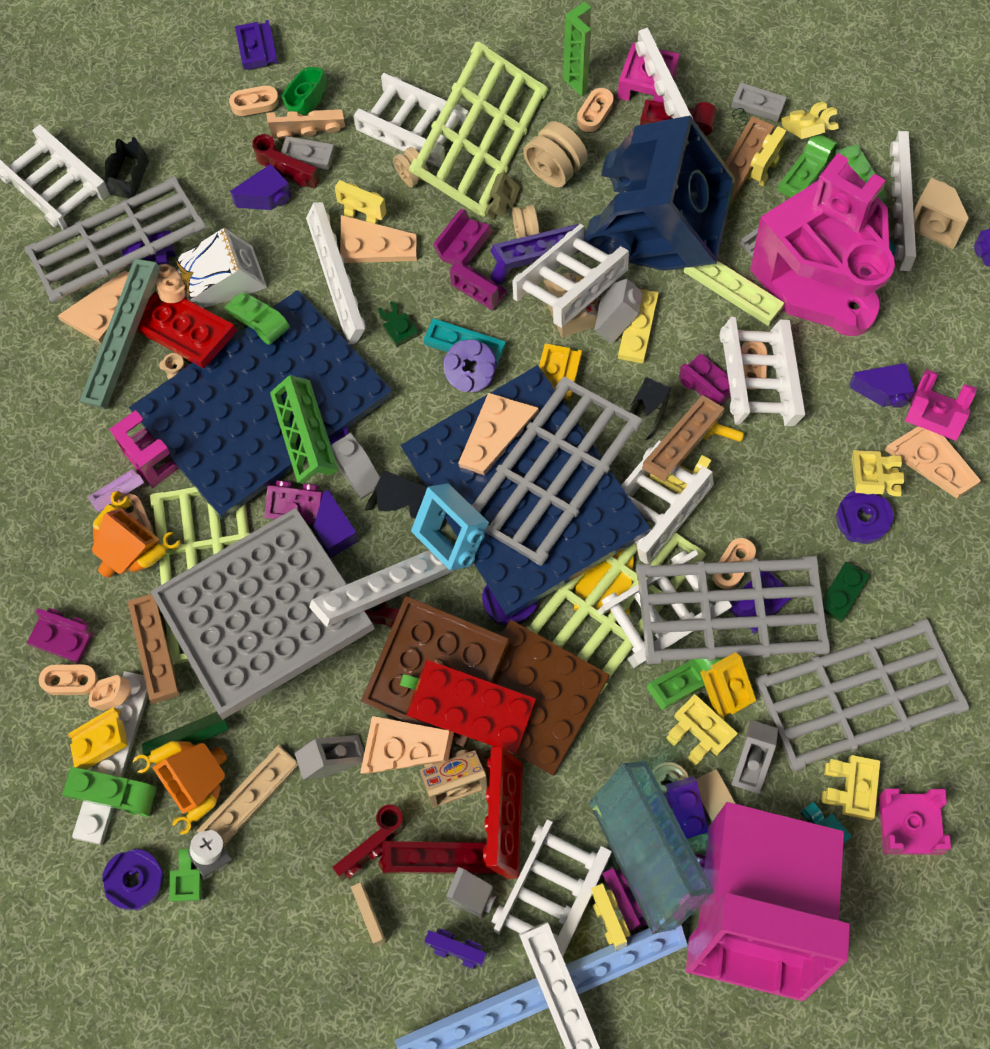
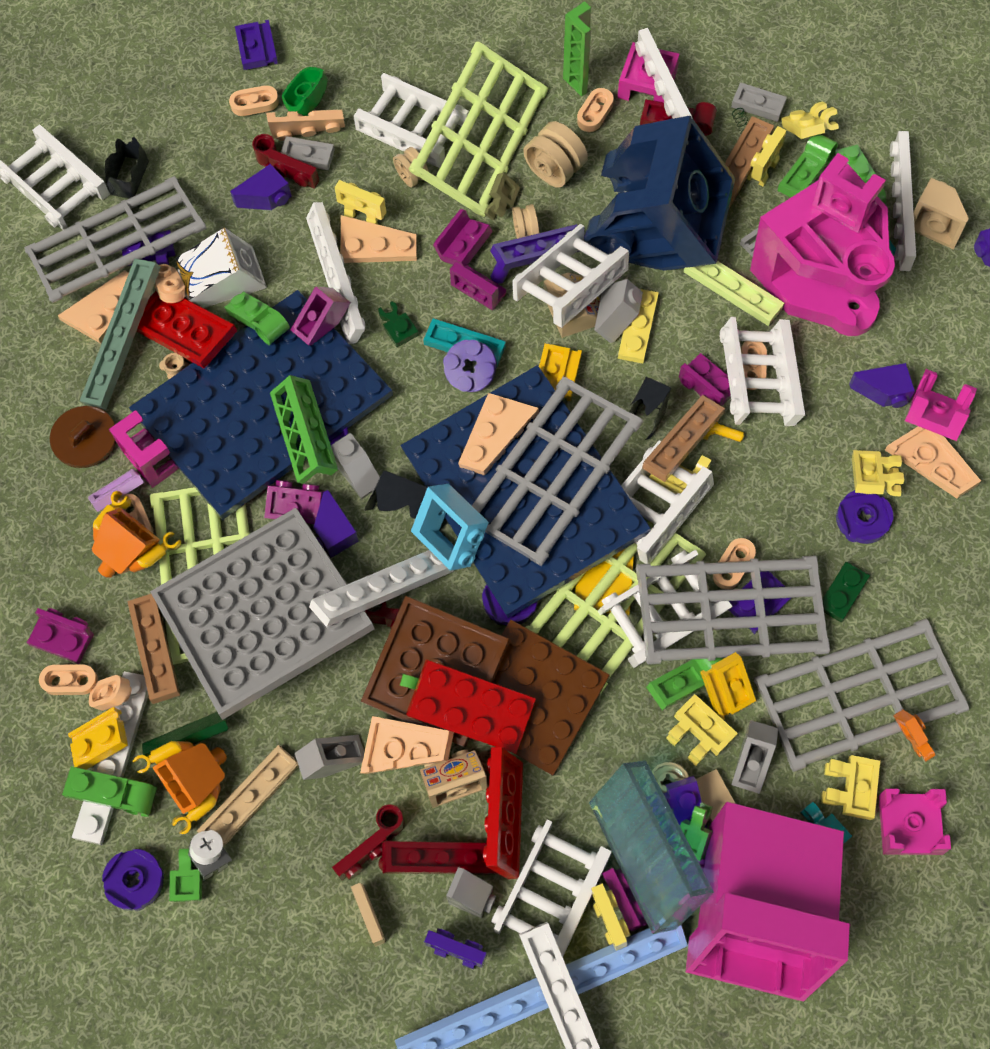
(82, 437): none -> reddish brown shield
(320, 314): none -> magenta slope
(695, 830): none -> bright green plate
(913, 729): none -> orange plate

